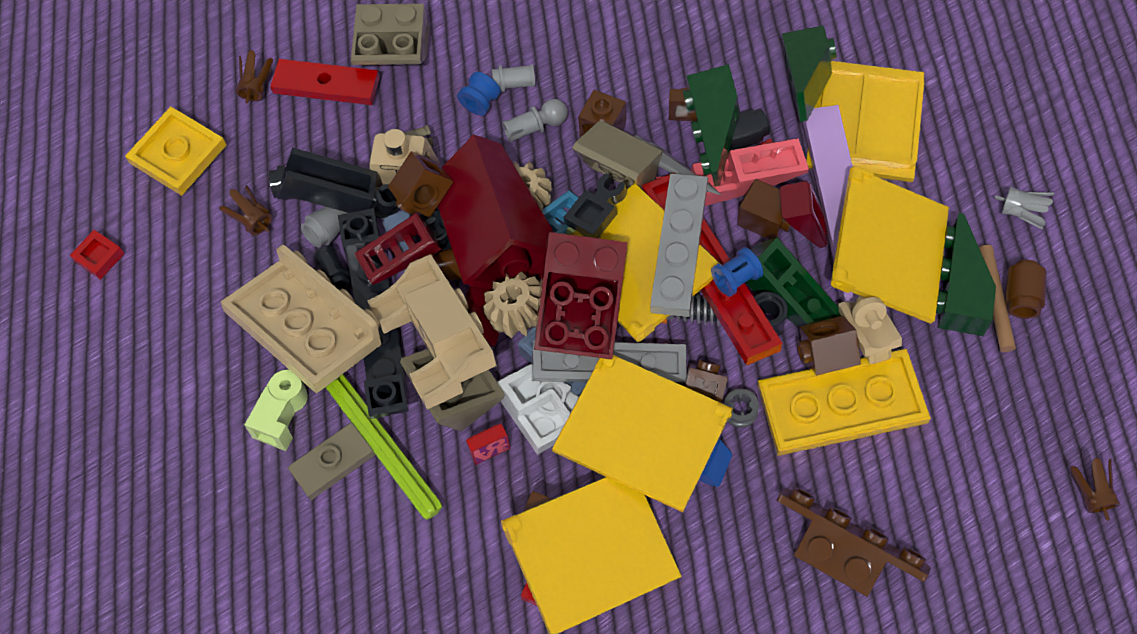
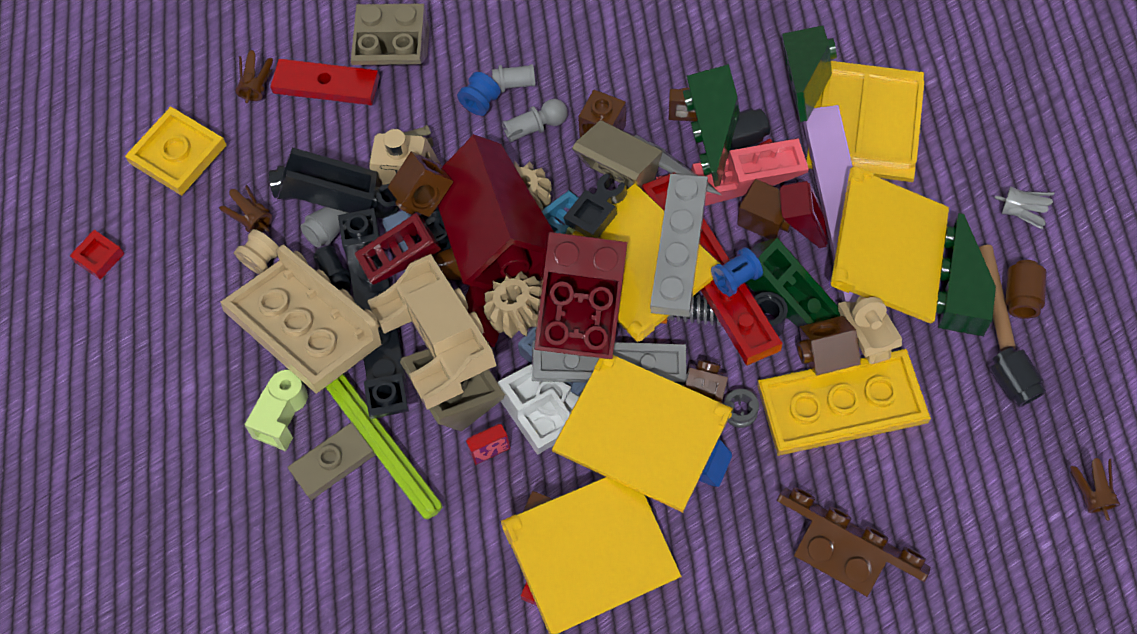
(257, 251): none -> tan wheel
(1017, 376): none -> black brick

